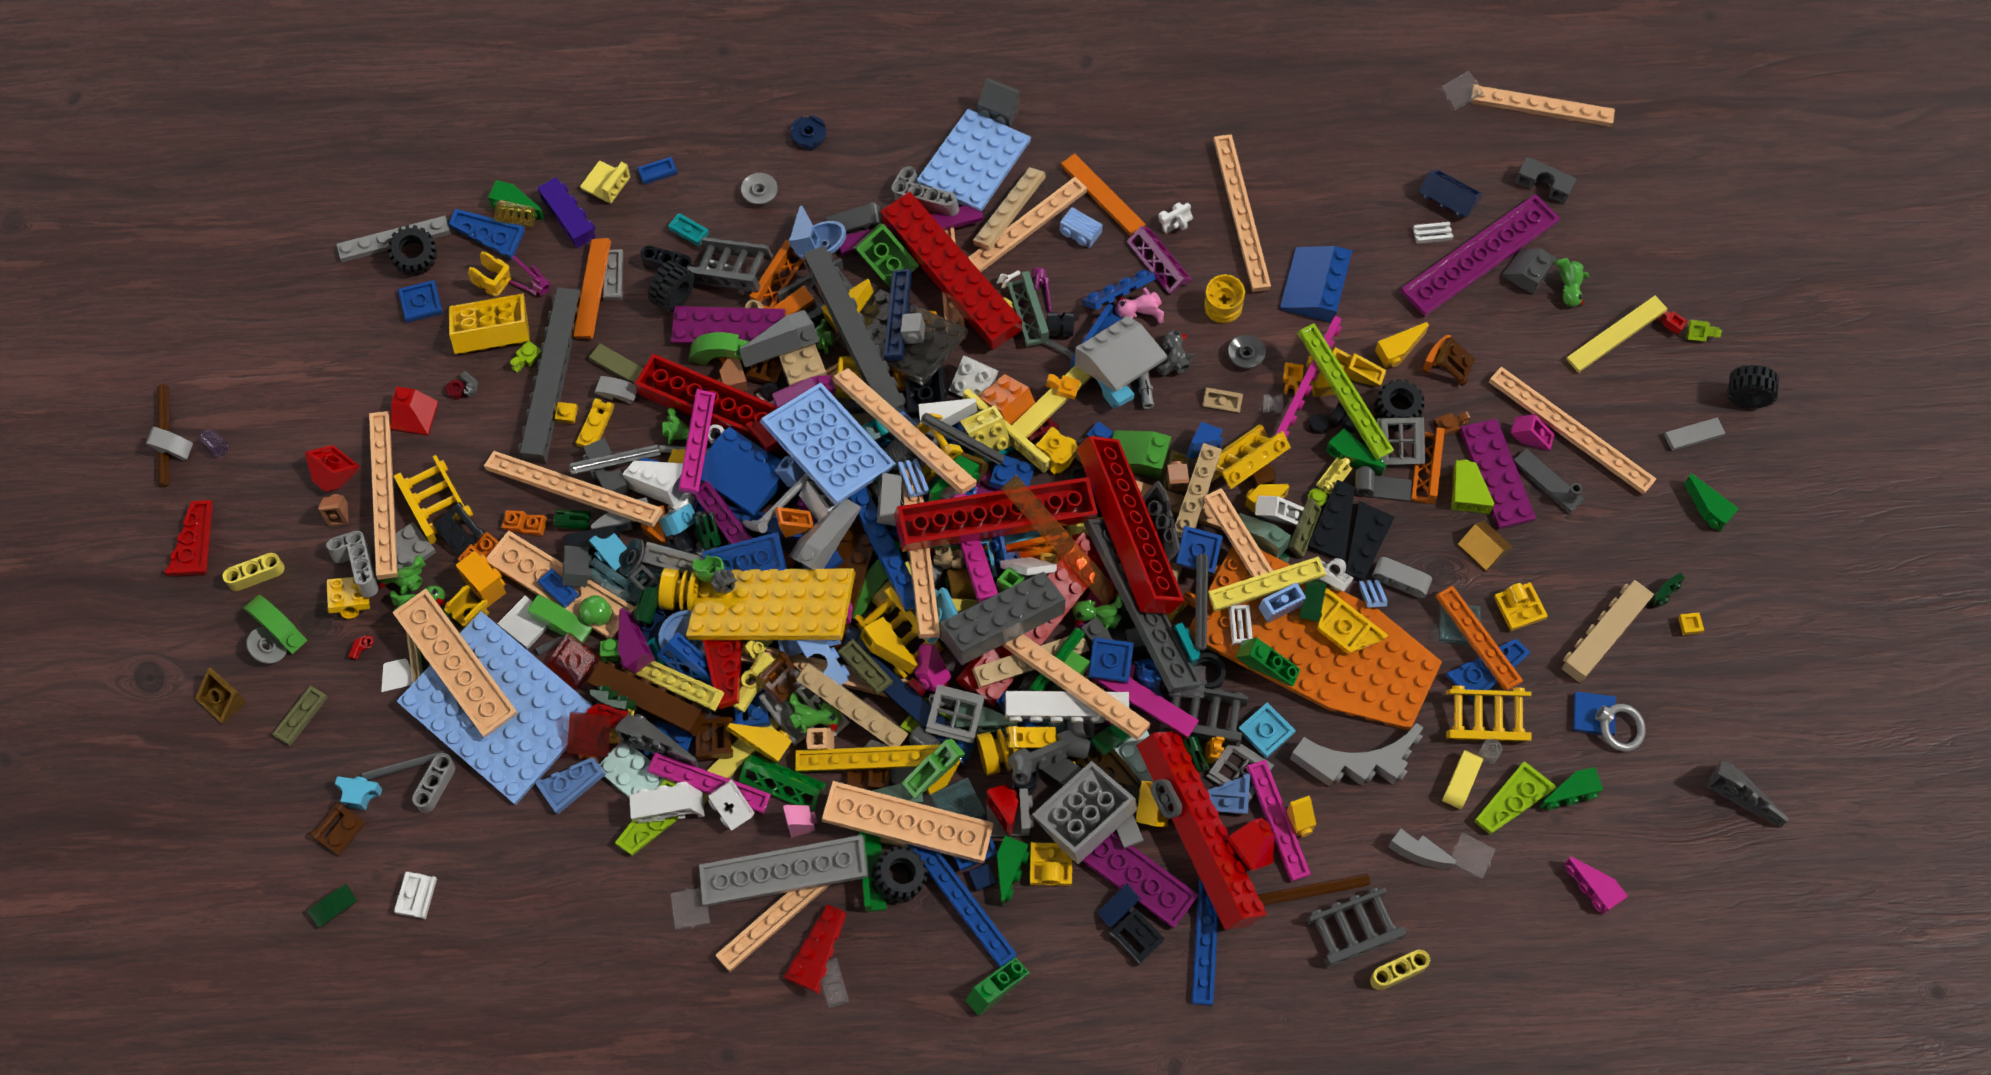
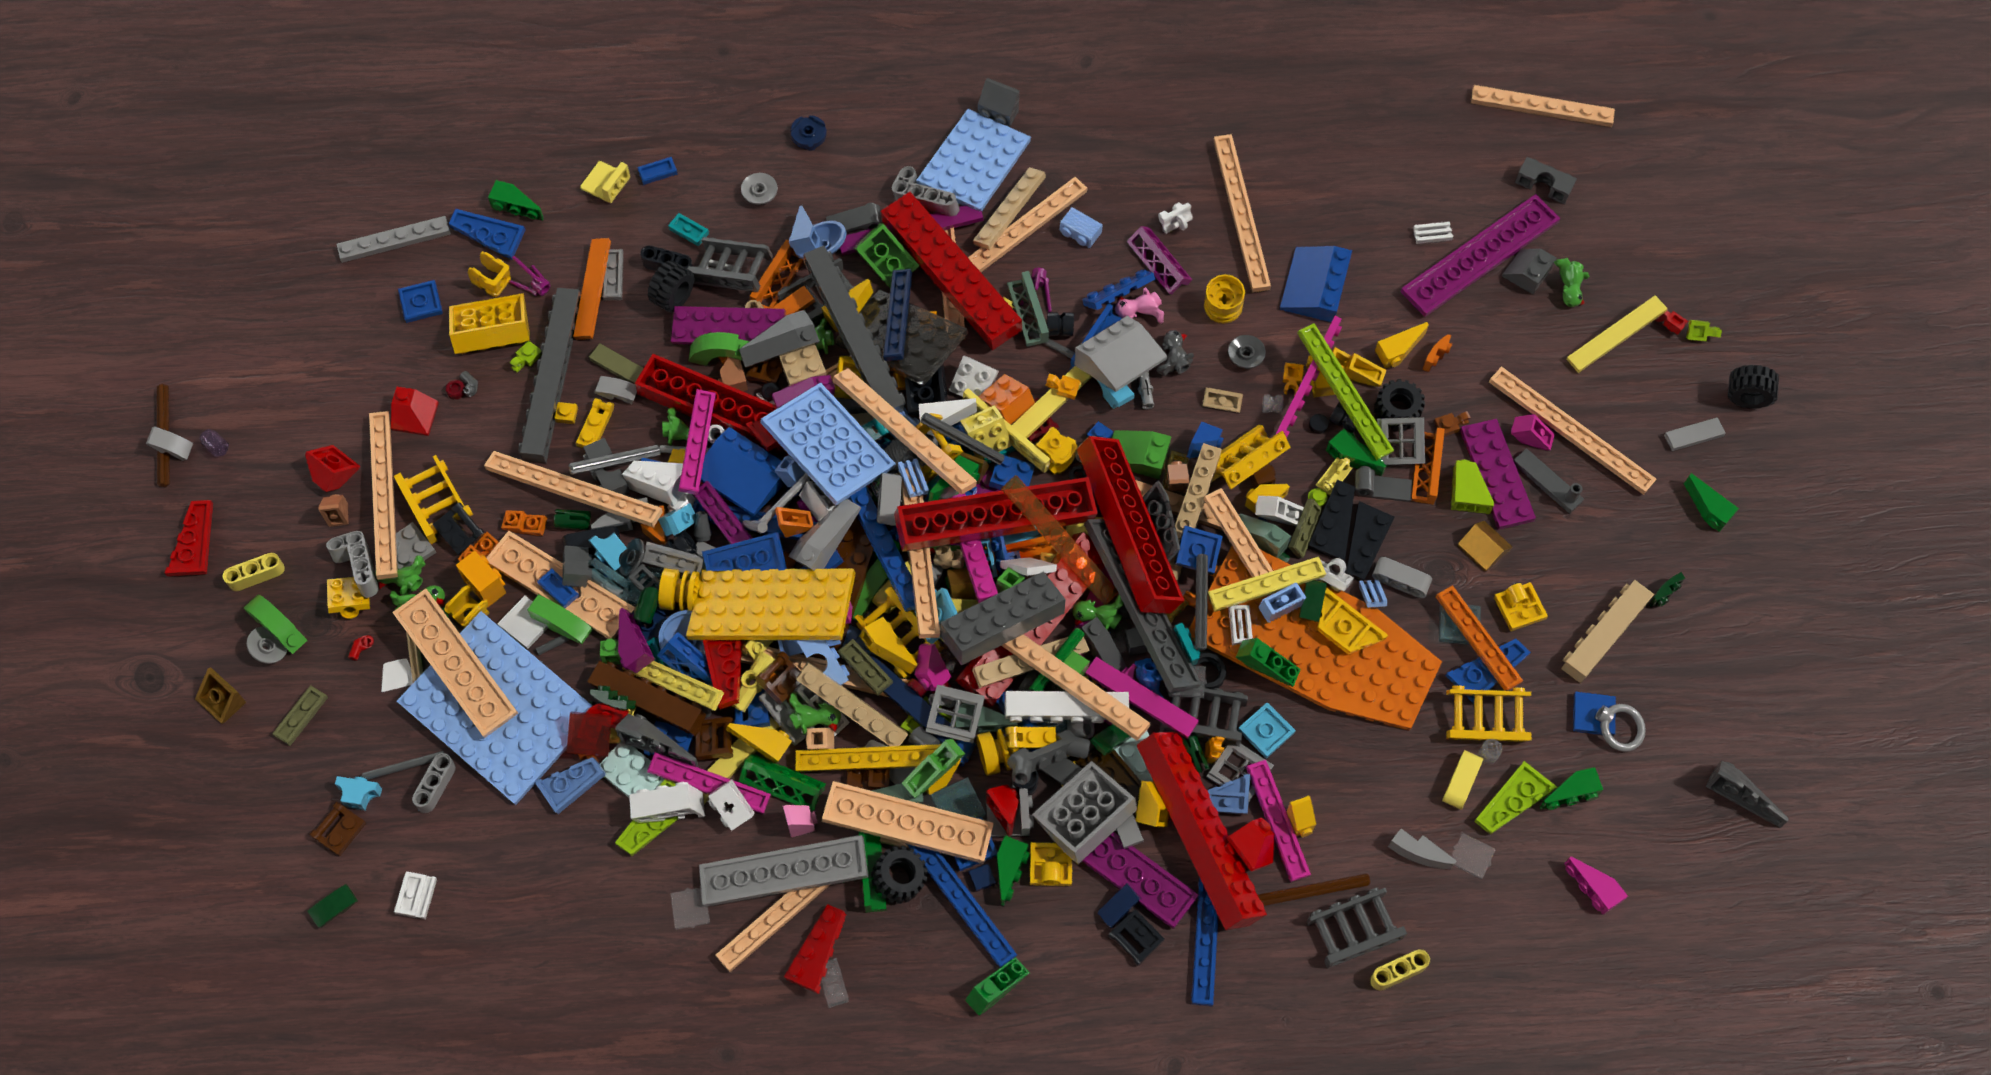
(407, 236): black tyre -> none
(506, 218): clear yellow slope -> none
(566, 212): dark purple brick -> none
(572, 660): clear red tile -> none
(595, 610): bright green hair -> none
(706, 568): bright green hair -> none
(708, 533): dark green arm -> none
(723, 581): dark grey gear -> none
(913, 328): light grey brick -> none
(1003, 278): white hand -> none
(1103, 194): orange tile -> none
(1111, 660): blue tile -> none
(1166, 799): dark grey plate -> none
(1331, 765): light grey arch -> none
(1450, 193): dark blue slope -> none
(1458, 357): reddish brown plate -> none
(1462, 90): clear piece -> none
(1691, 623): yellow plate -> none

